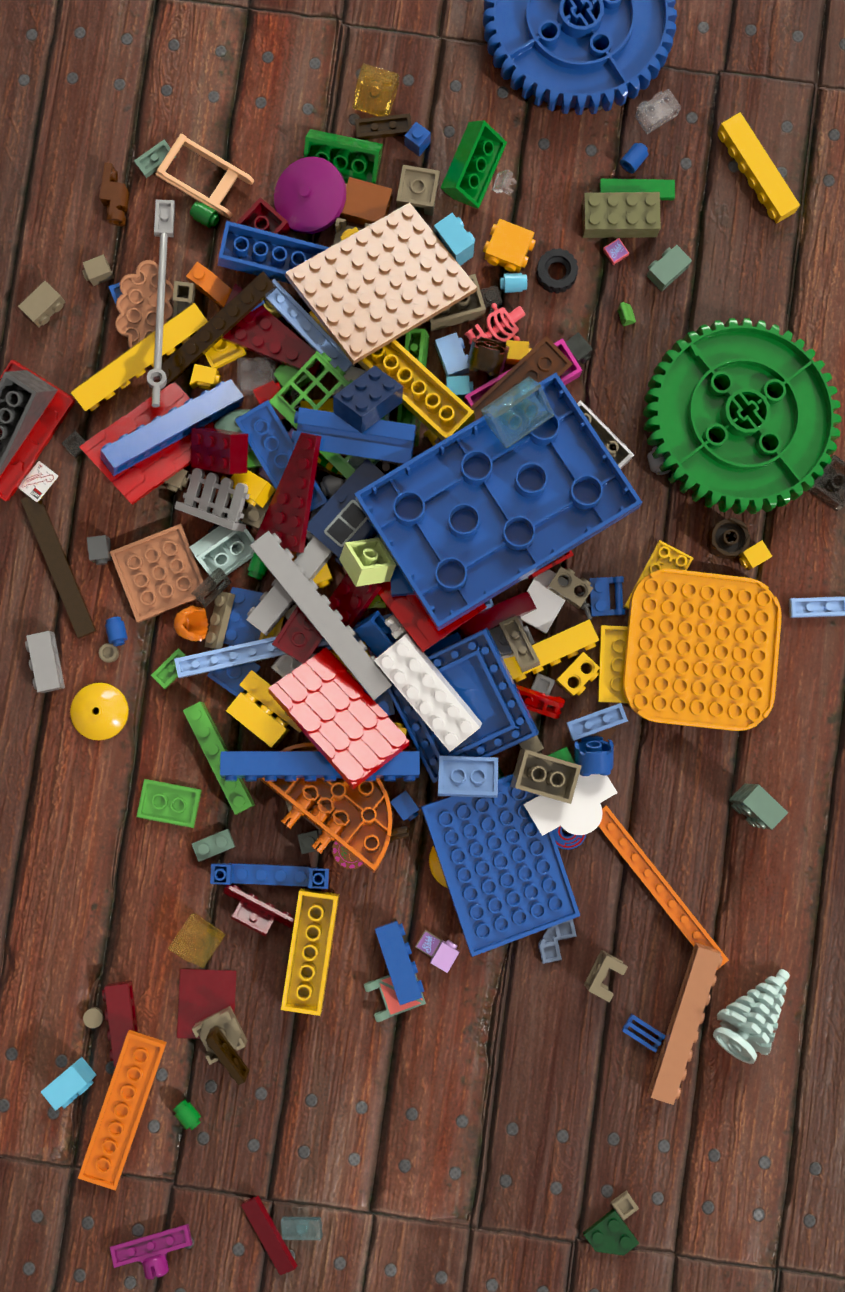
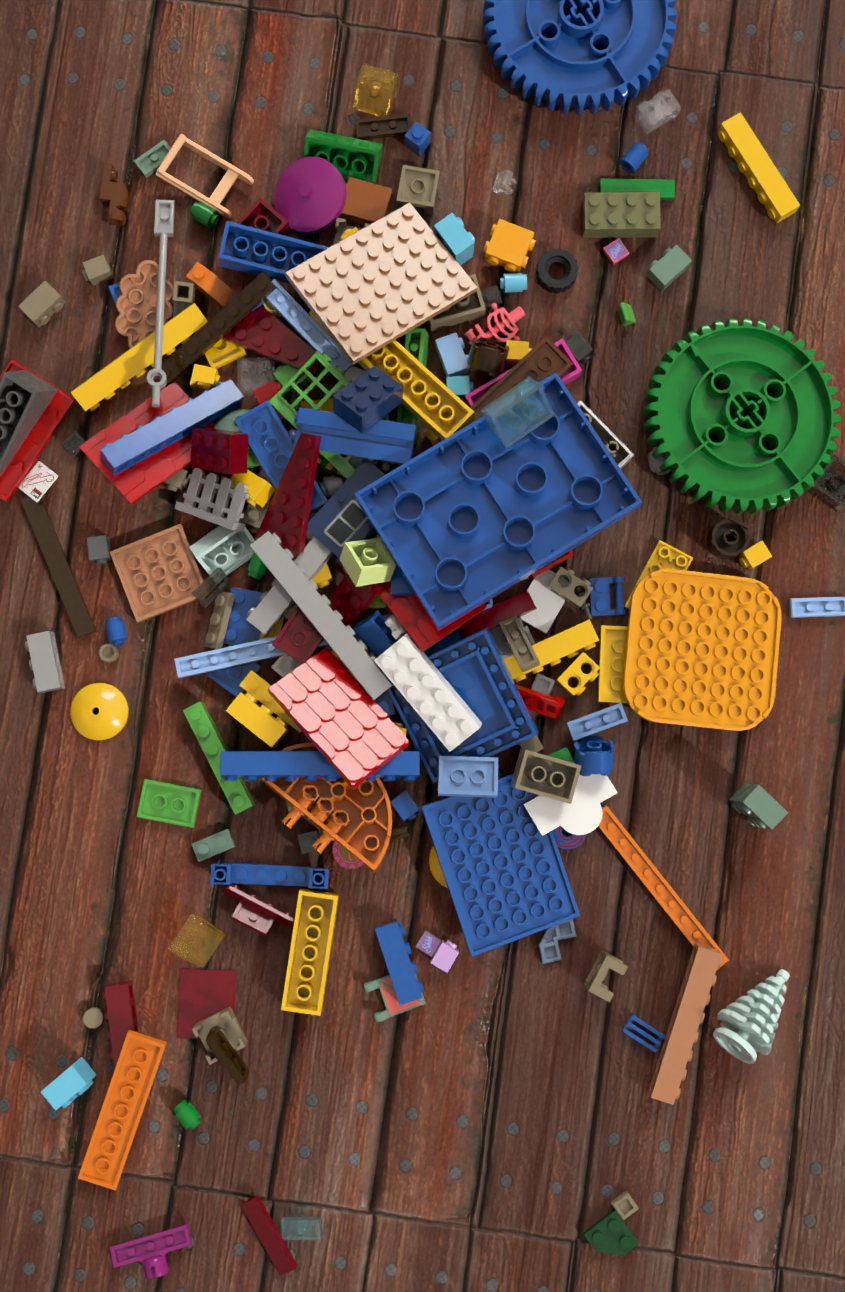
(167, 671): bright green plate -> none
(191, 623): orange hair -> none
(474, 164): green slope -> none

